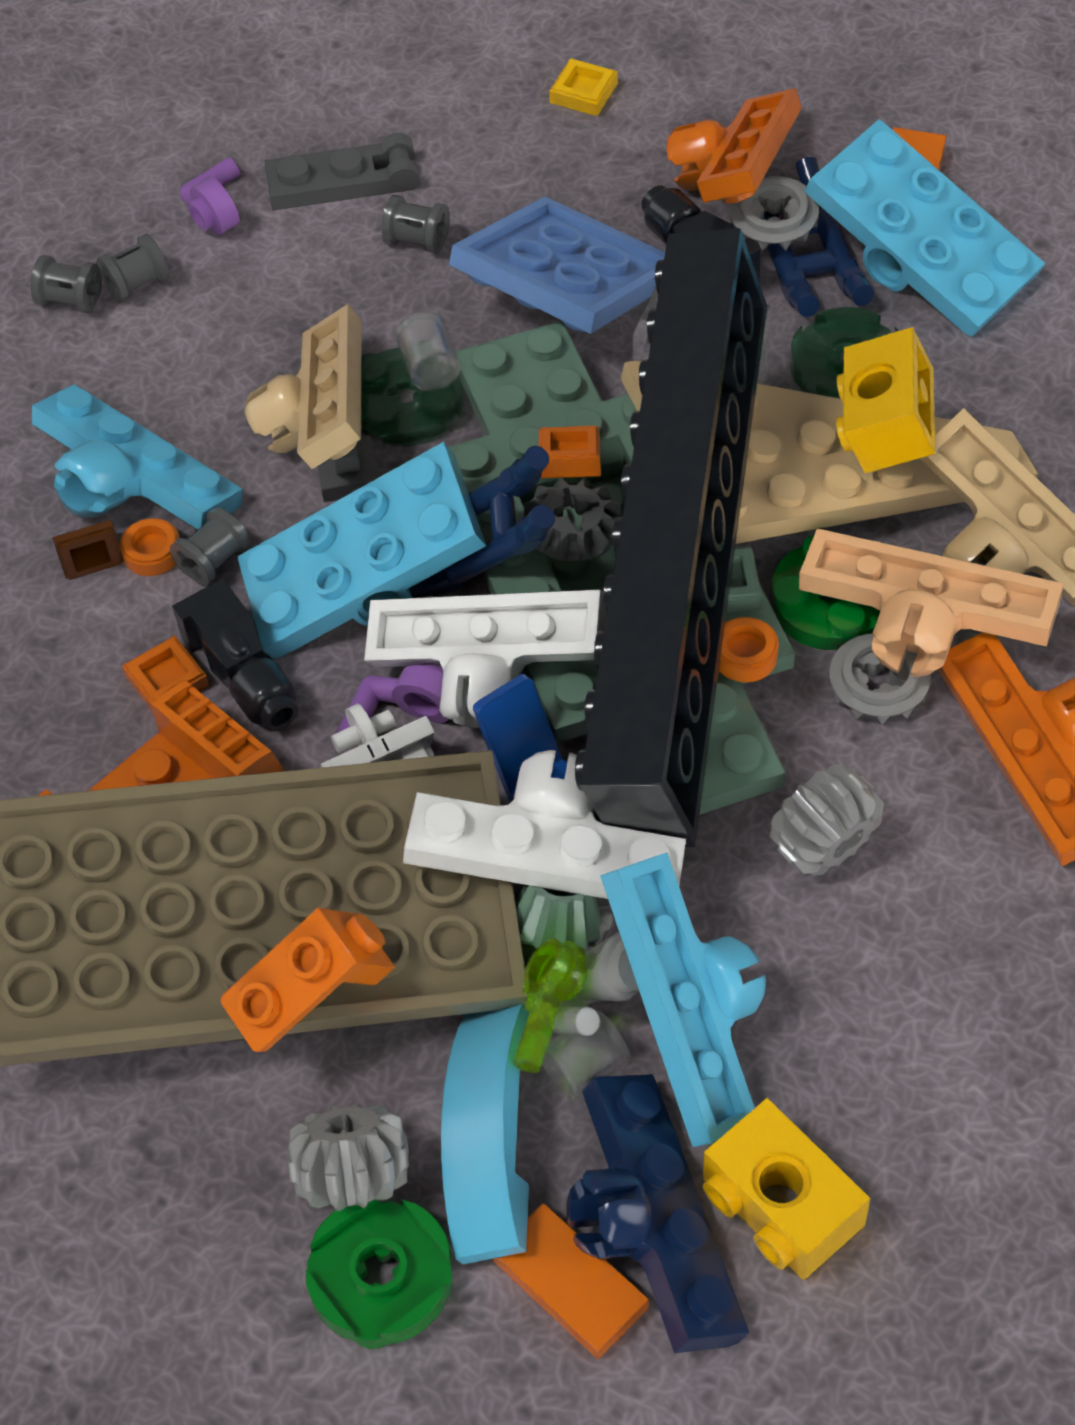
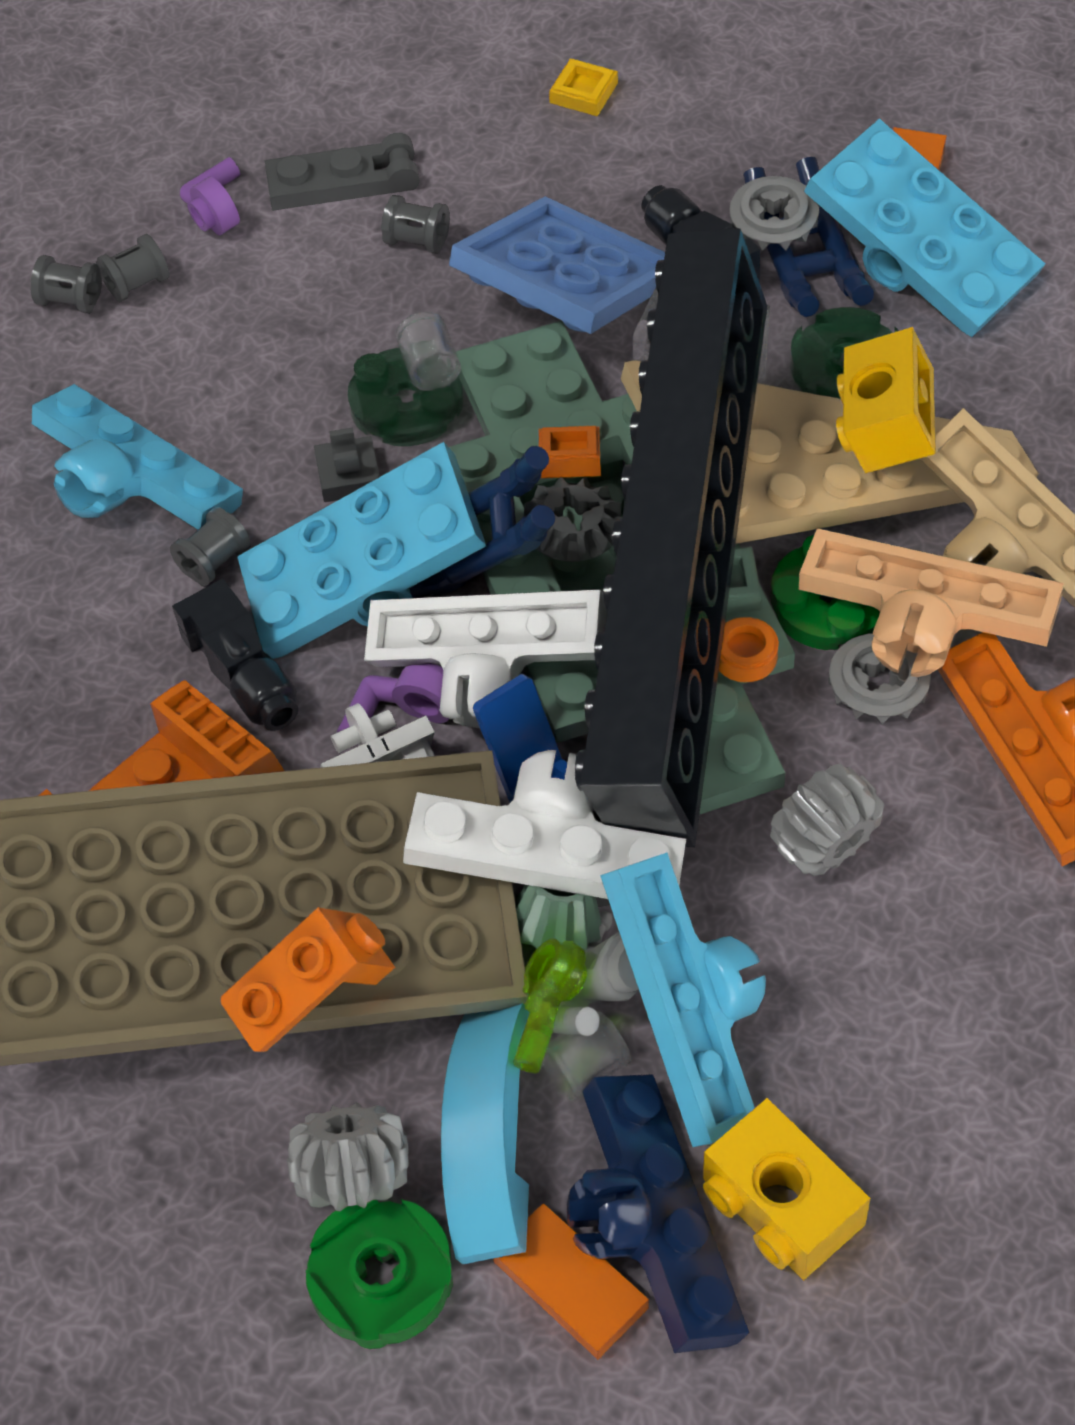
(88, 550): reddish brown slope -> none
(147, 546): orange tile -> none
(163, 668): orange tile -> none
(322, 403): tan plate -> none
(735, 158): orange plate -> none

